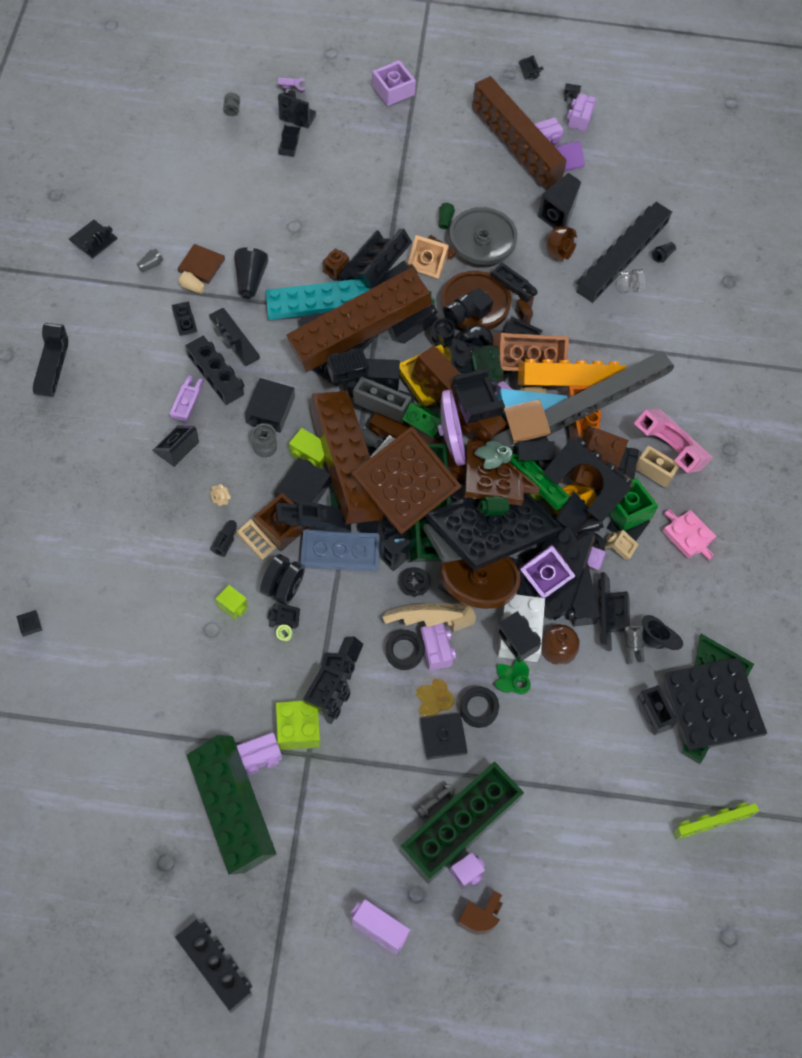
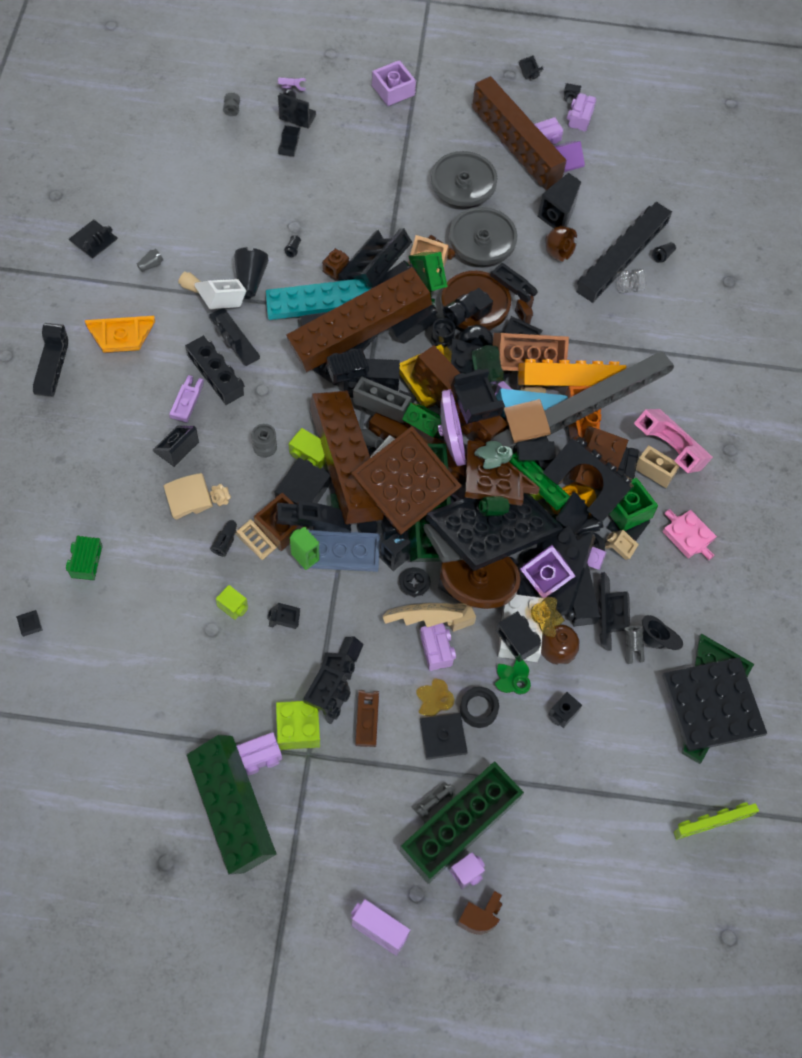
(84, 558): none -> green brick
(120, 333): none -> light orange wing
(184, 318): black slope -> none
(188, 495): none -> tan slope
(201, 263): reddish brown tile -> none
(221, 293): none -> white slope
(232, 997): black brick -> none
(270, 404): black brick -> none
(281, 636): yellowish green hinge -> none
(282, 579): black wheel -> none
(291, 248): none -> black pin
(304, 547): none -> bright green brick
(367, 719): none -> reddish brown plate
(404, 635): black tyre -> none
(430, 261): none -> green window
(446, 214): dark green cone -> none
(464, 178): none -> dark grey dish
(548, 617): none -> clear yellow plate
(564, 710): none -> black brick
(656, 710): black brick -> none

